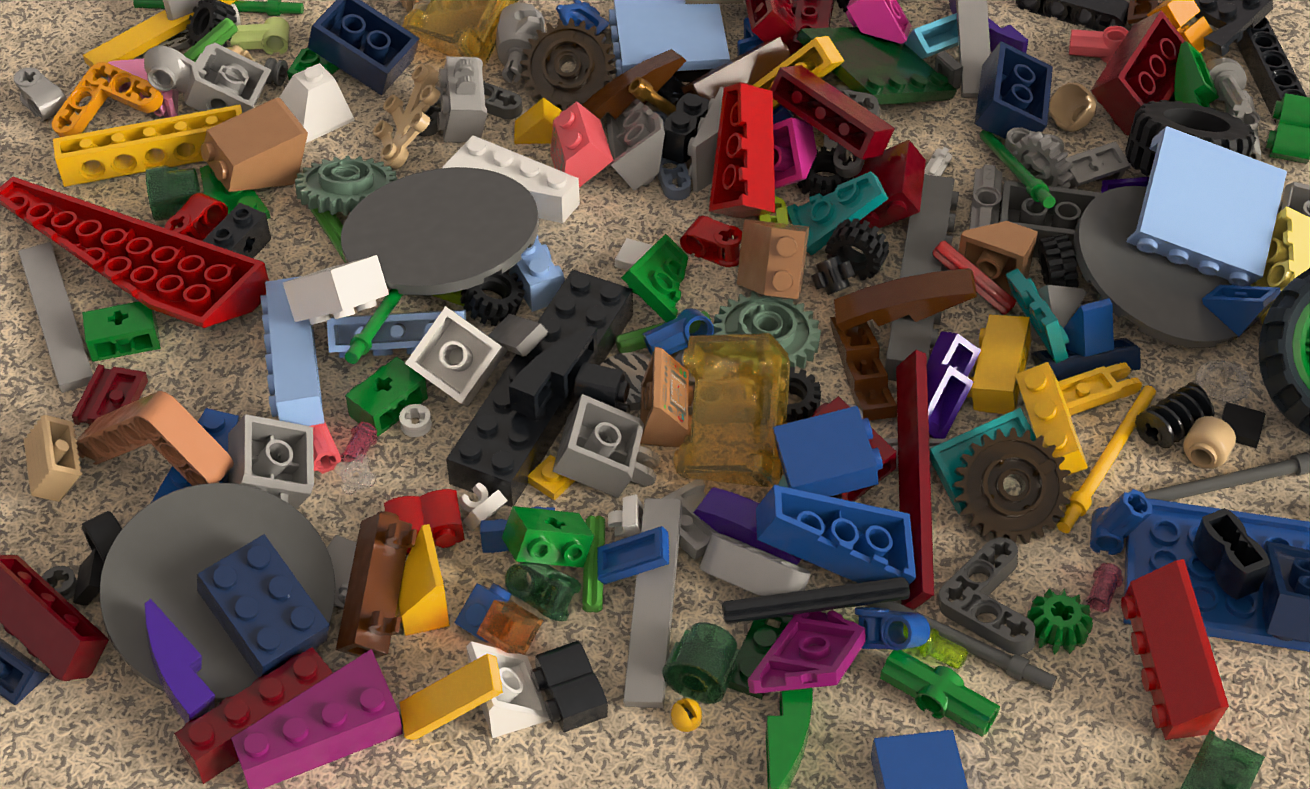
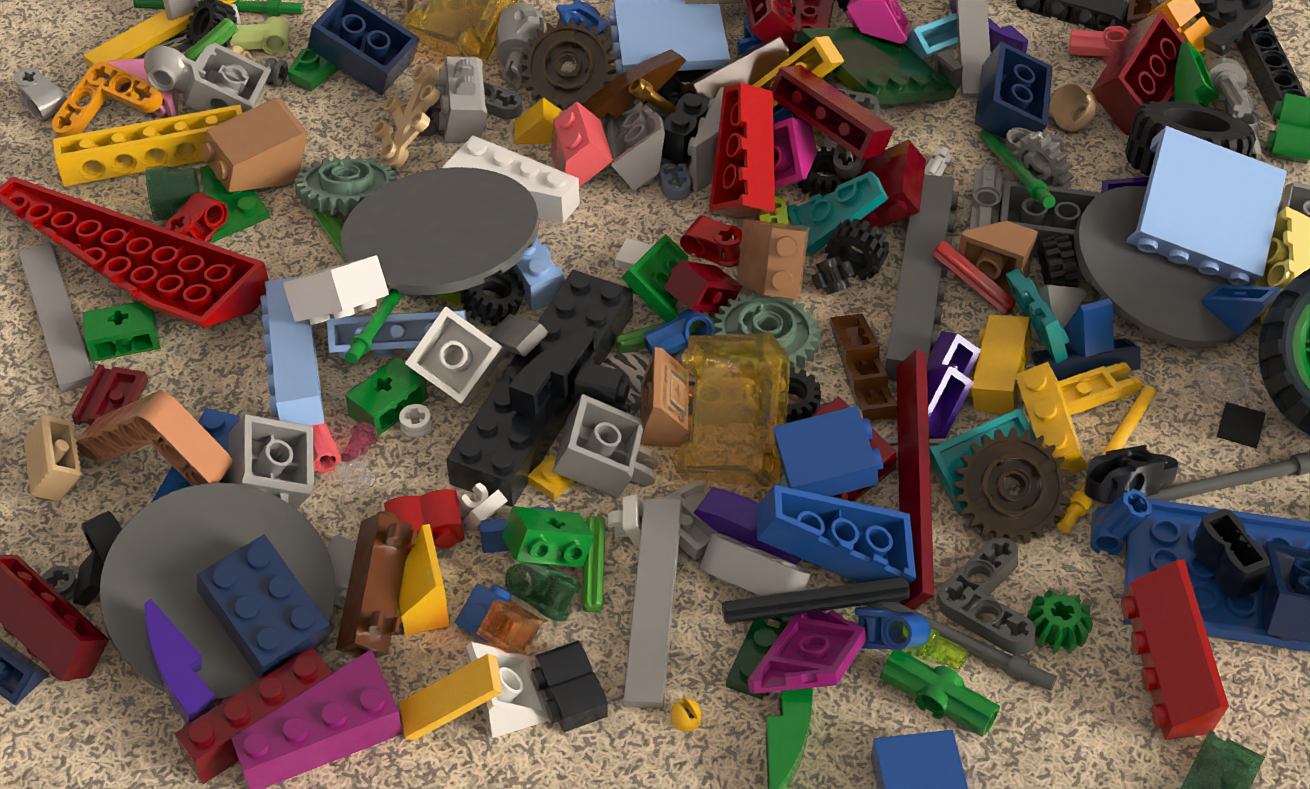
(241, 231): black brick -> none
(316, 101): white slope -> none
(633, 555): blue tile -> none
(701, 286): none -> dark red brick
(702, 663): clear green piece -> none
(912, 295): reddish brown slope -> none
(1097, 164): light grey hinge -> none
(1106, 581): clear pink pin -> none
(1126, 470): none -> black piece
(1173, 416): black piece -> none
(1209, 442): tan head -> none

